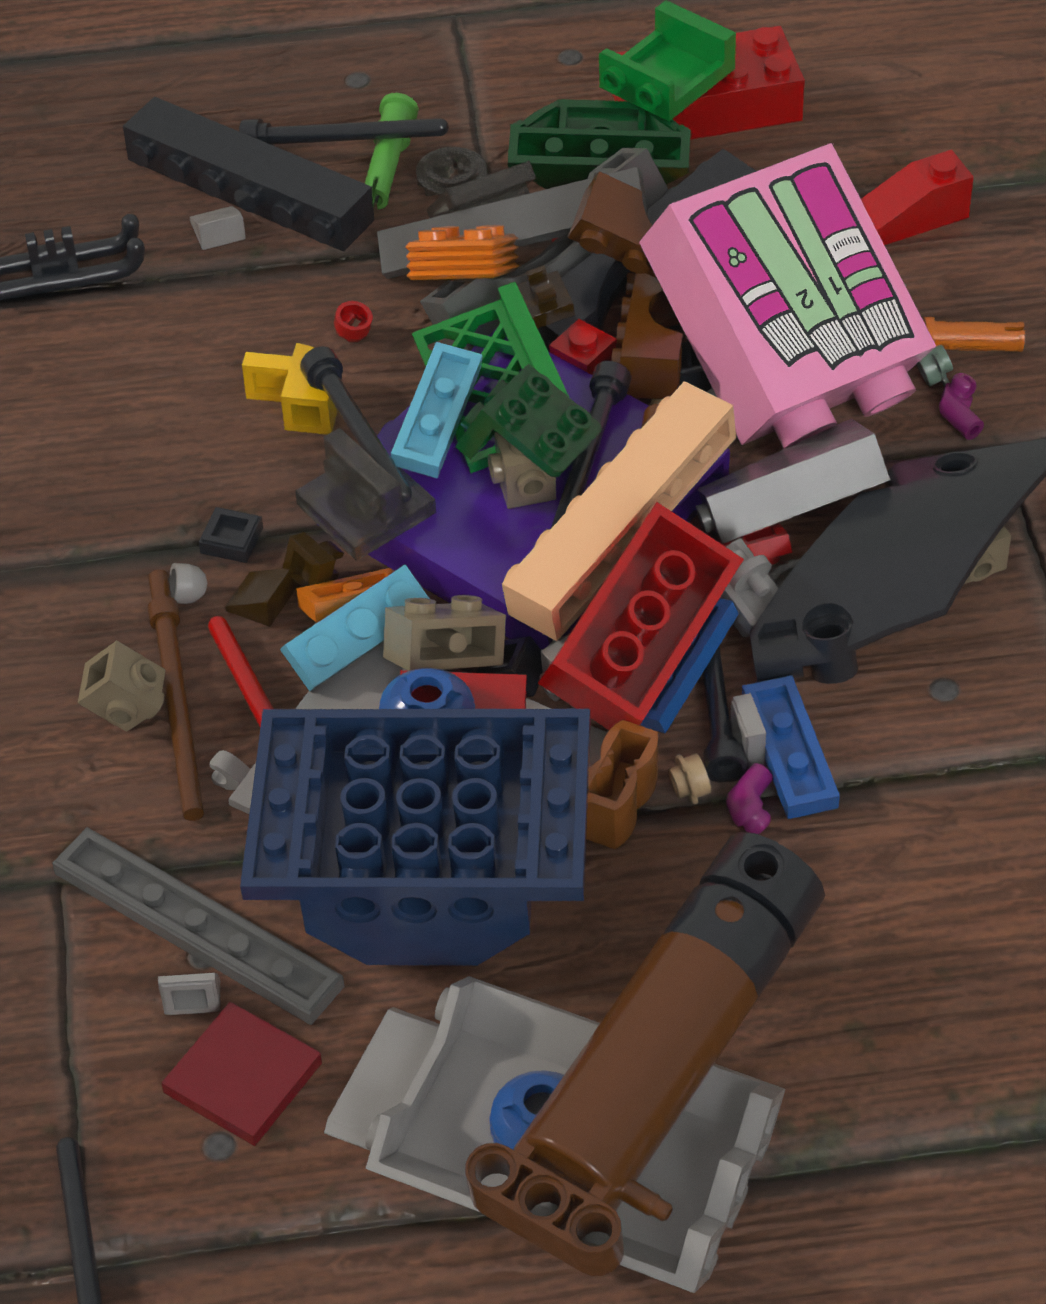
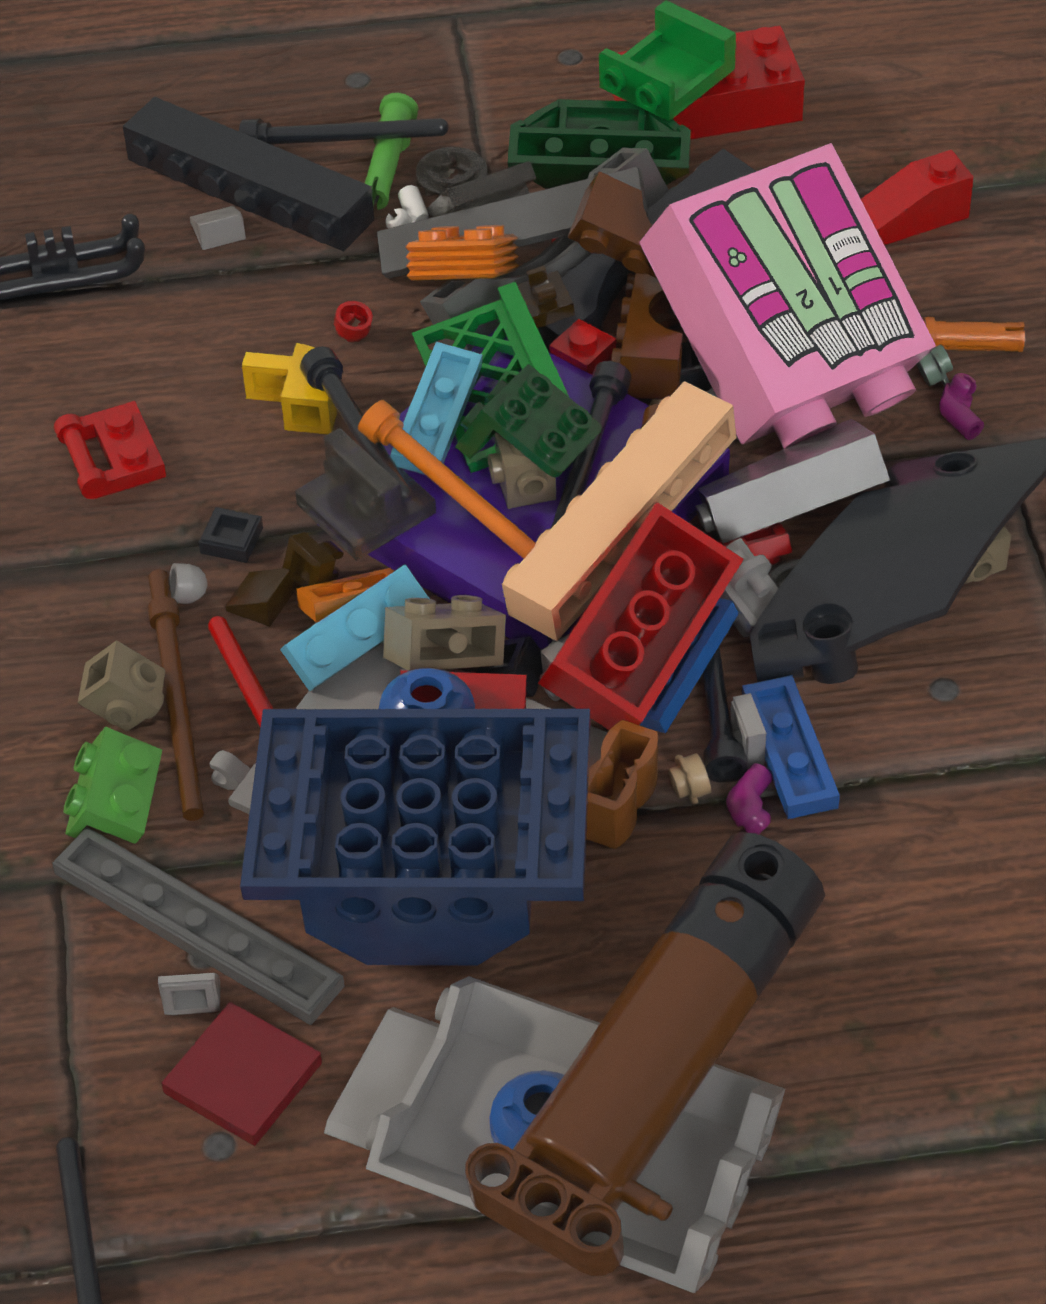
(113, 786): none -> bright green bracket
(125, 445): none -> red plate
(383, 425): none -> orange piece
(412, 208): none -> white arm

